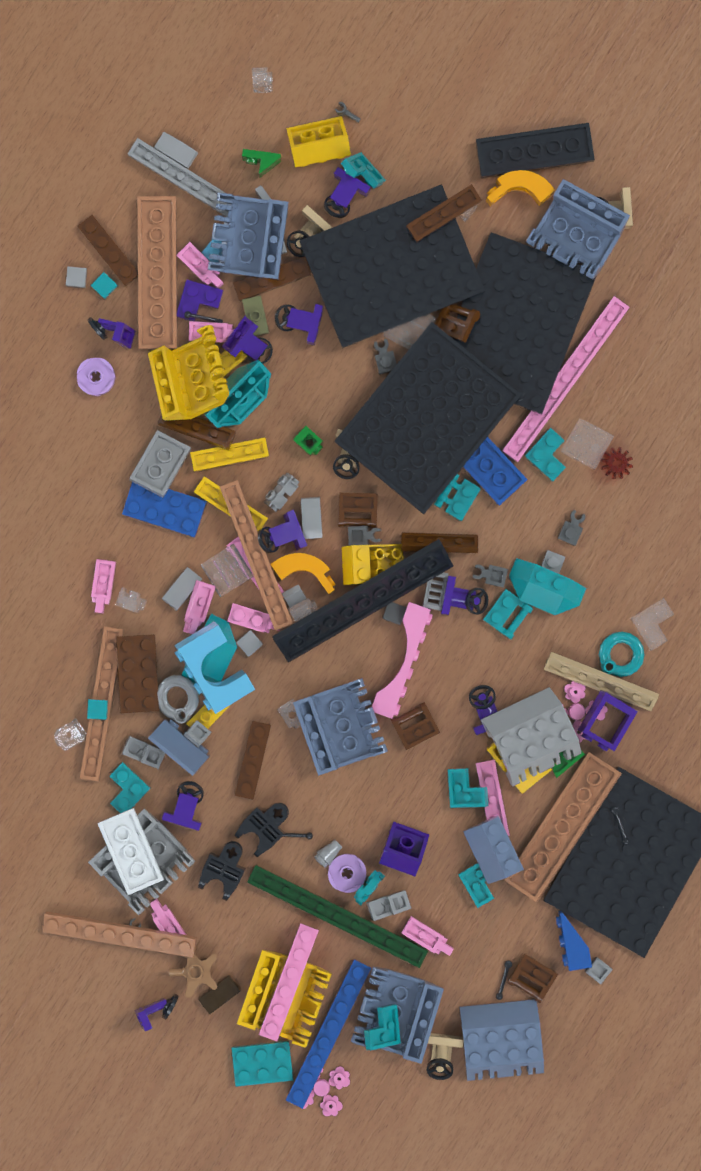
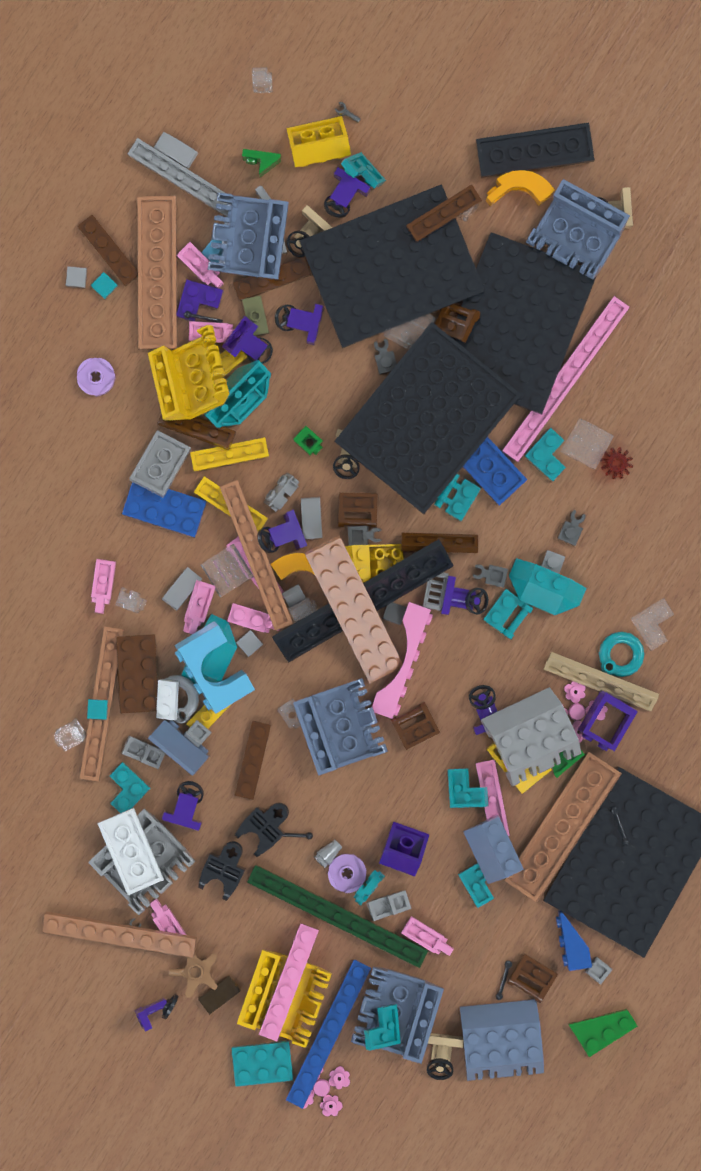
(122, 333): dark purple piece -> none
(167, 699): none -> white plate
(354, 609): none -> nougat plate
(602, 1030): none -> green wing

